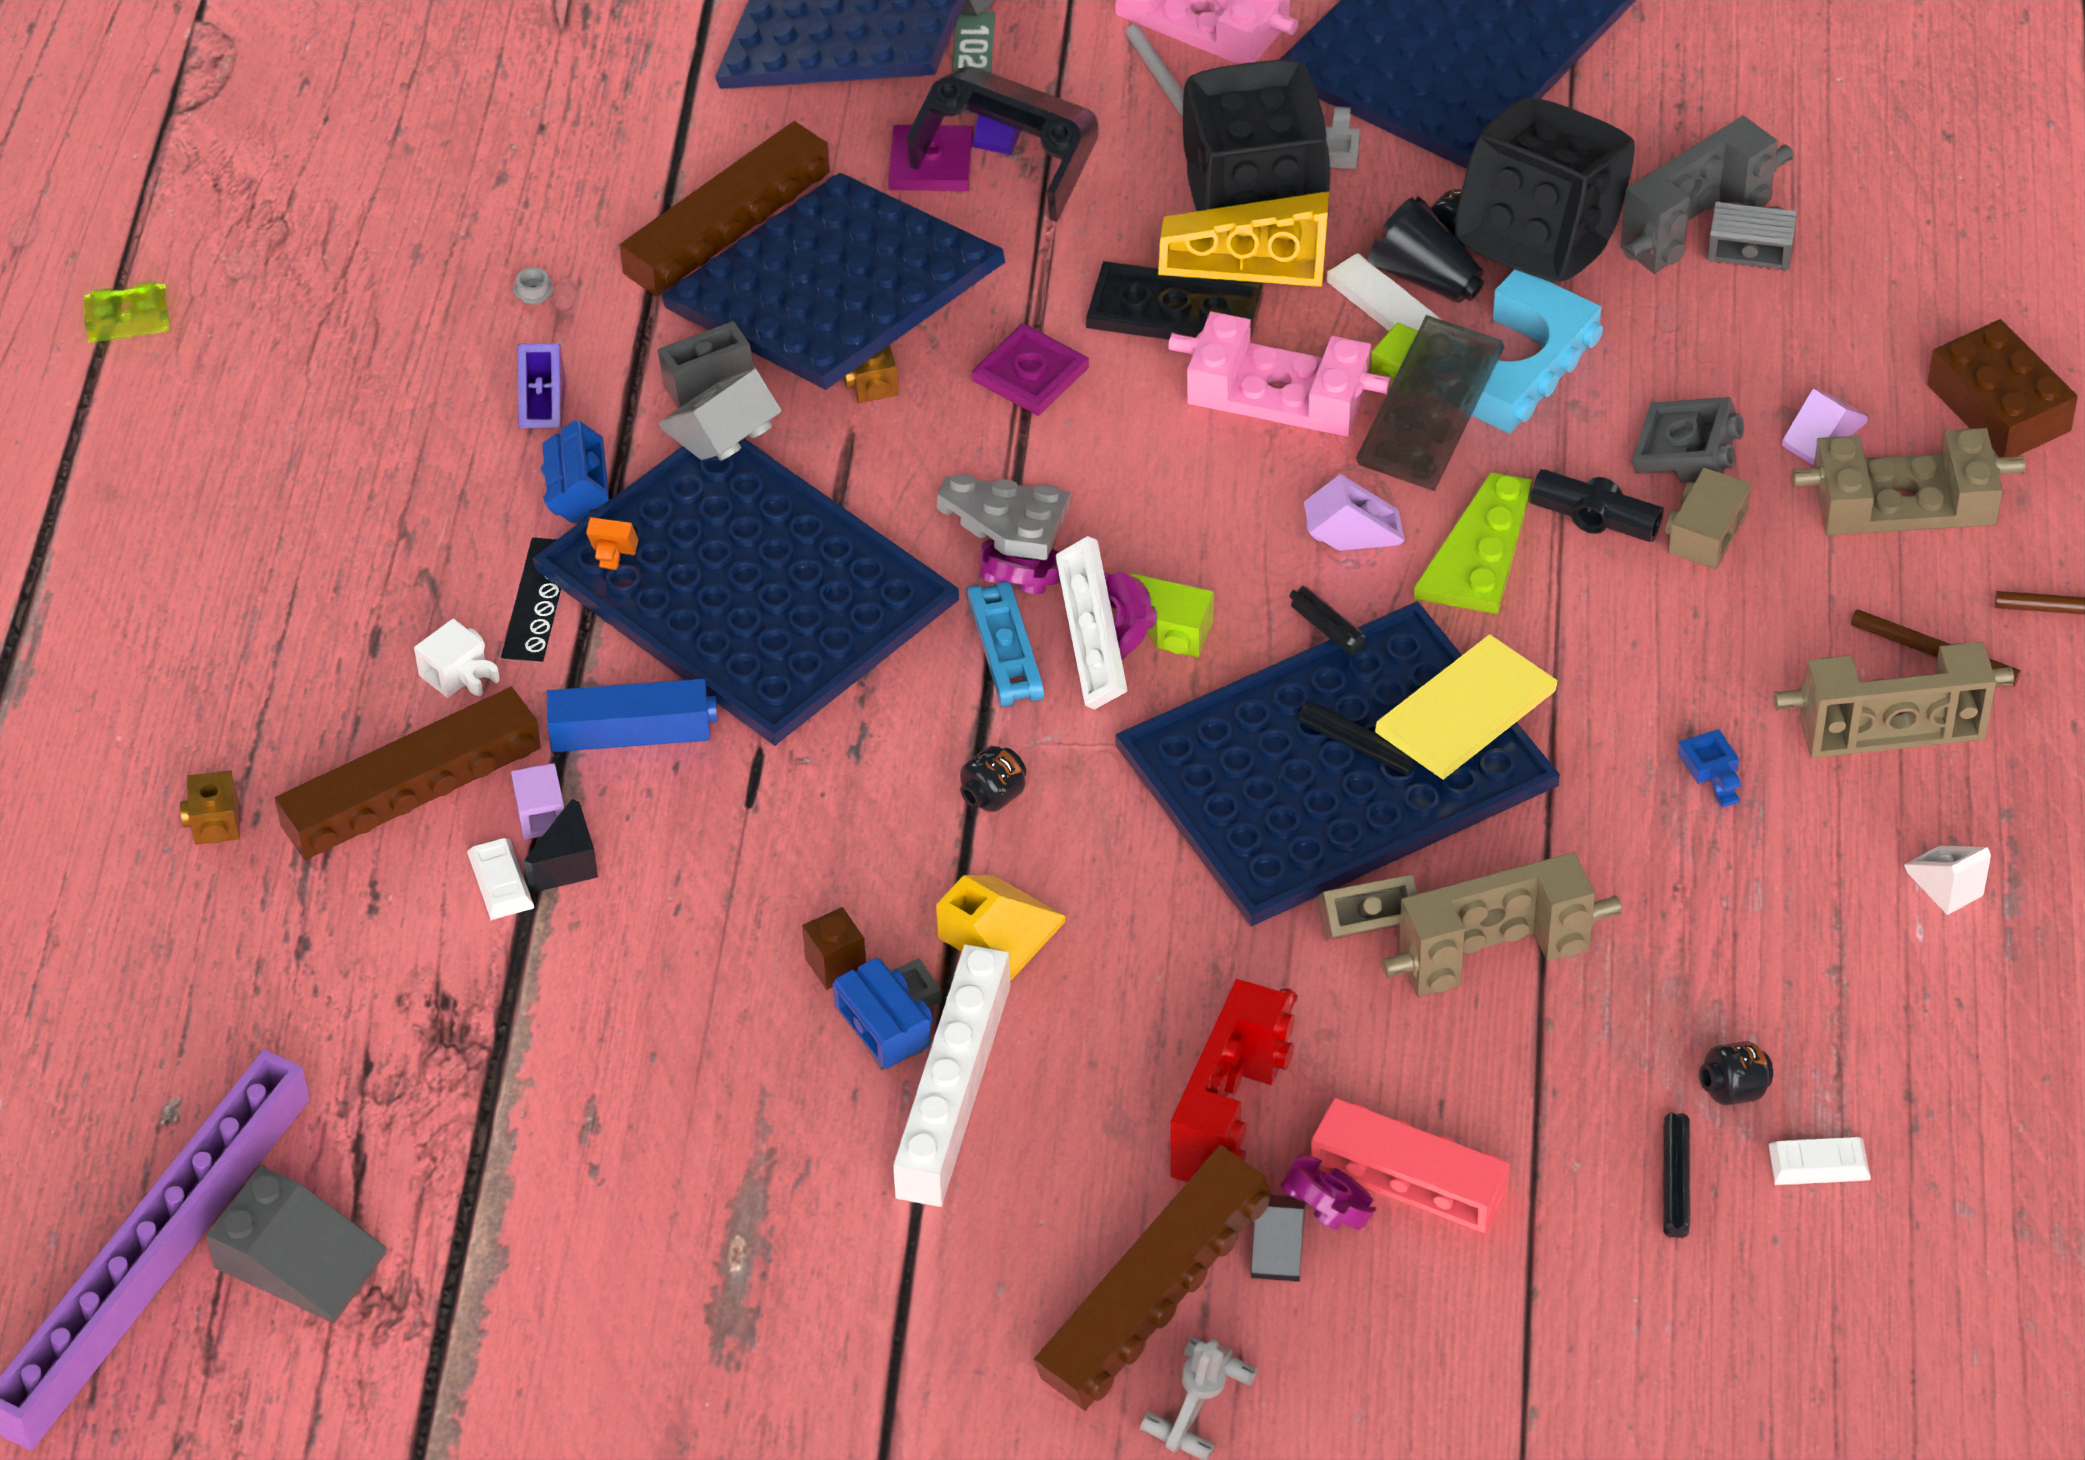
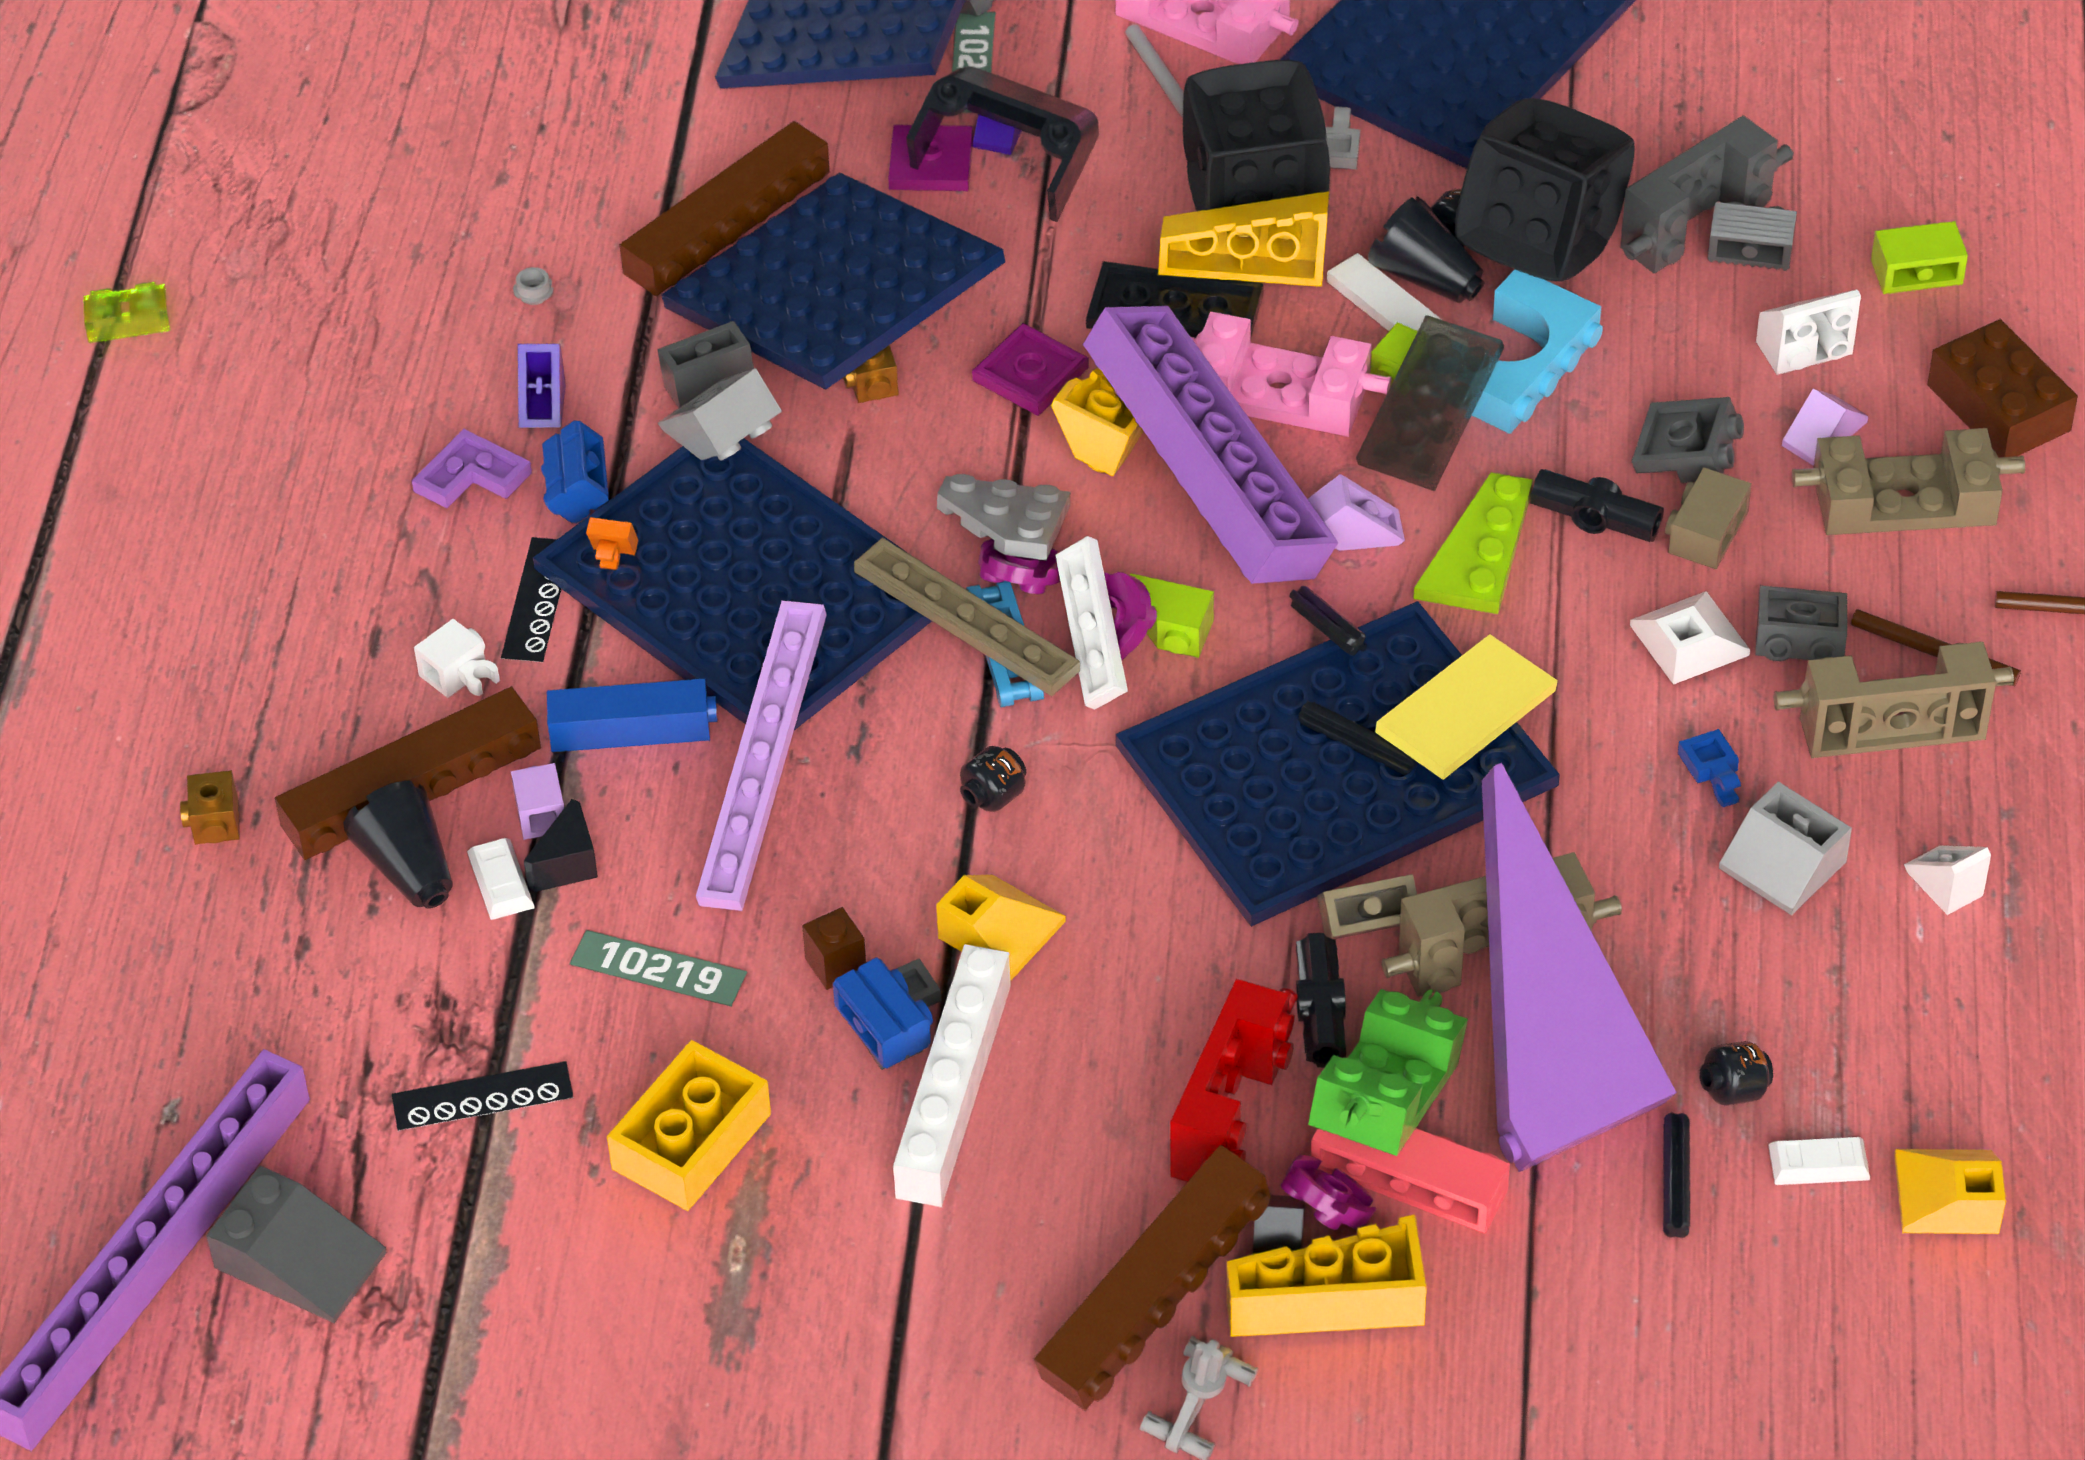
(403, 842): none -> black cone
(470, 461): none -> medium lavender plate
(482, 1095): none -> black sticker
(658, 968): none -> sand green sticker
(689, 1125): none -> yellow brick
(761, 756): none -> lavender plate
(967, 616): none -> dark tan tile
(1096, 422): none -> yellow wedge
(1210, 444): none -> medium lavender brick
(1320, 999): none -> black piece
(1331, 1284): none -> yellow wedge
(1392, 1072): none -> bright green brick
(1562, 1027): none -> medium lavender slope
(1689, 637): none -> white slope
(1786, 848): none -> slope
(1800, 624): none -> dark grey plate
(1809, 331): none -> white slope
(1919, 257): none -> lime brick
(1950, 1191): none -> yellow slope

